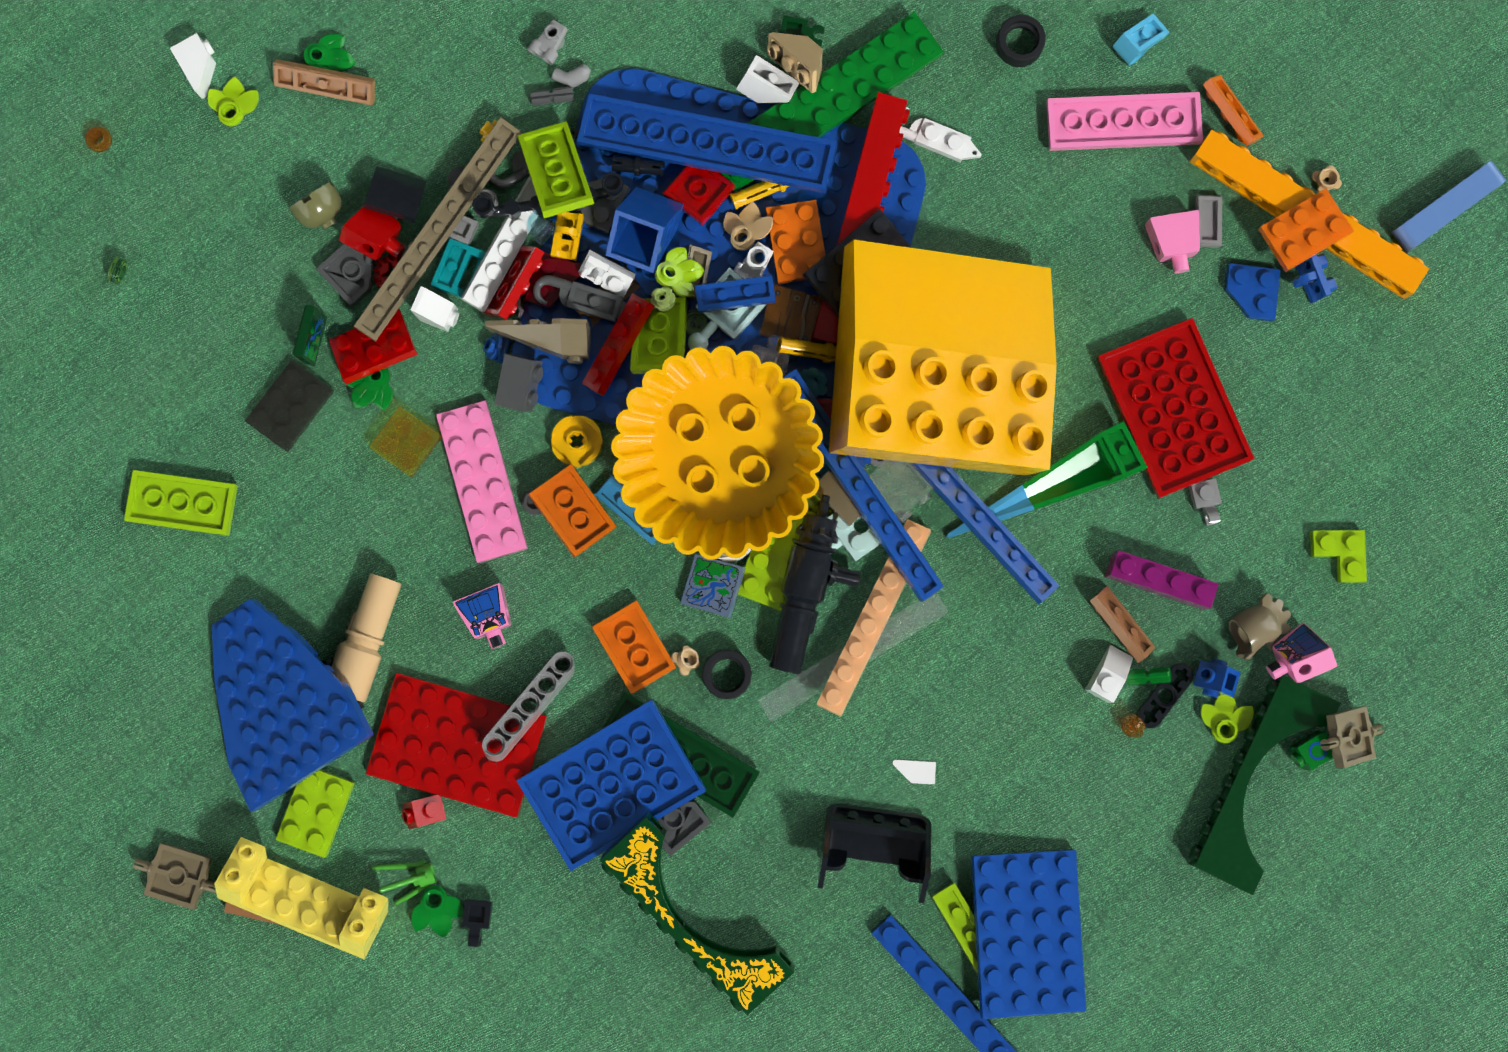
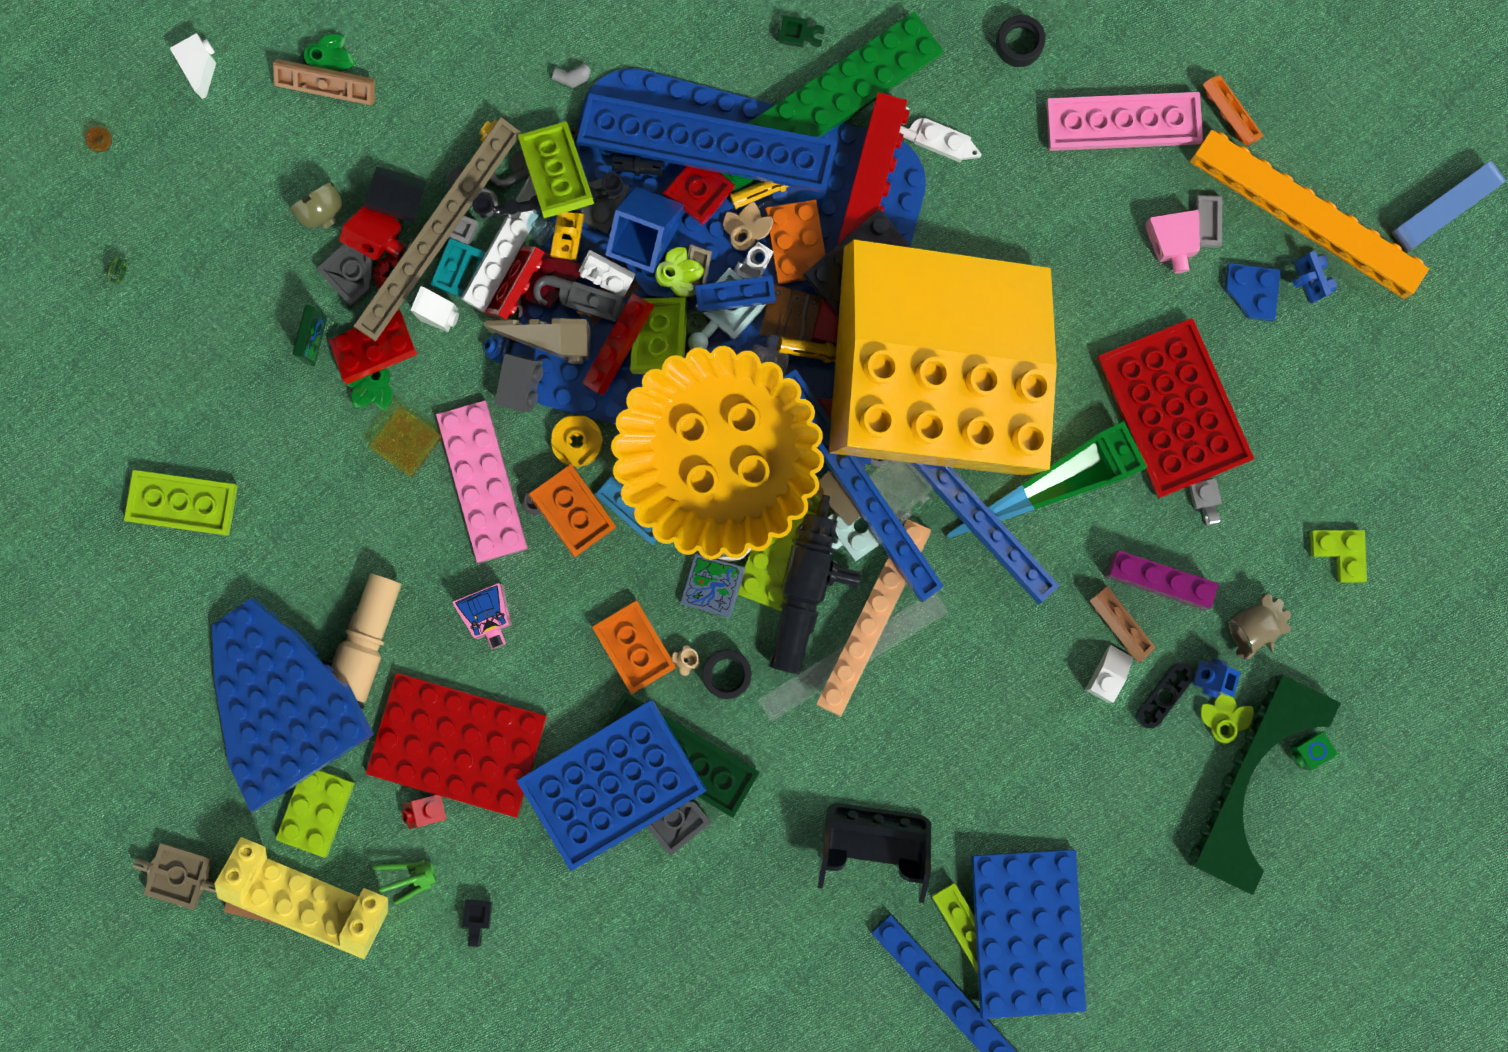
(232, 99): lime plate -> none
(289, 406): clear smoke plate -> none
(438, 914): green plate -> none
(523, 718): light grey beam -> none
(545, 97): dark grey piece -> none
(547, 46): light grey plate -> none
(665, 304): yellowish green plate -> none
(742, 974): dark green arch -> none
(767, 83): white slope -> none
(798, 57): tan slope -> none
(815, 381): medium azure plant -> none
(917, 771): white sticker -> none
(1132, 726): clear orange plate -> none
(1139, 39): medium azure plate -> none
(1155, 676): green piece -> none
(1301, 655): torso -> none
(1305, 230): orange plate -> none
(1332, 174): tan plate -> none
(1351, 737): dark tan plate -> none

